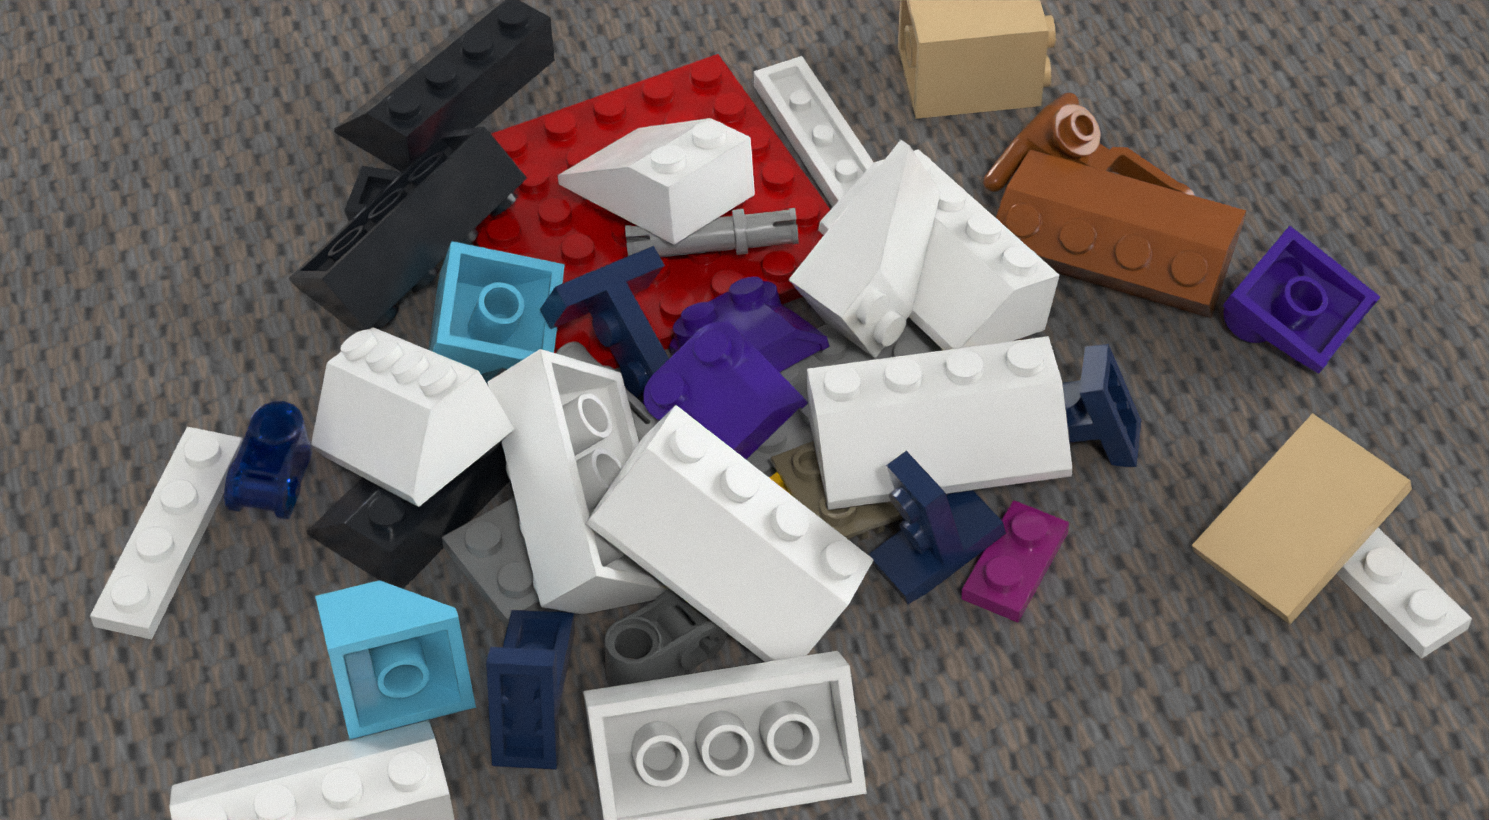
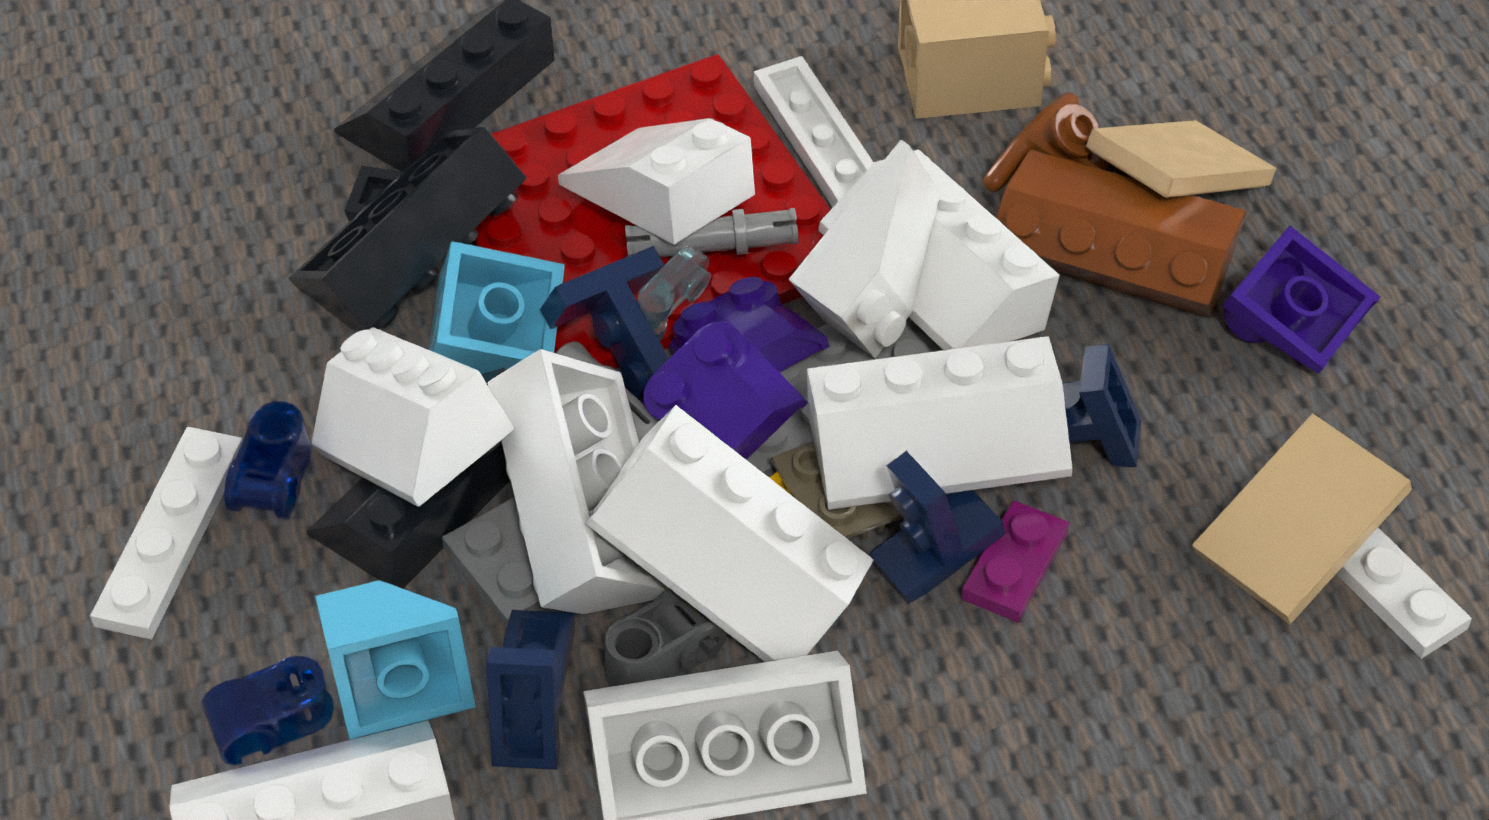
(266, 709): none -> clear blue piece
(679, 279): none -> clear light blue plate
(1180, 158): none -> tan tile

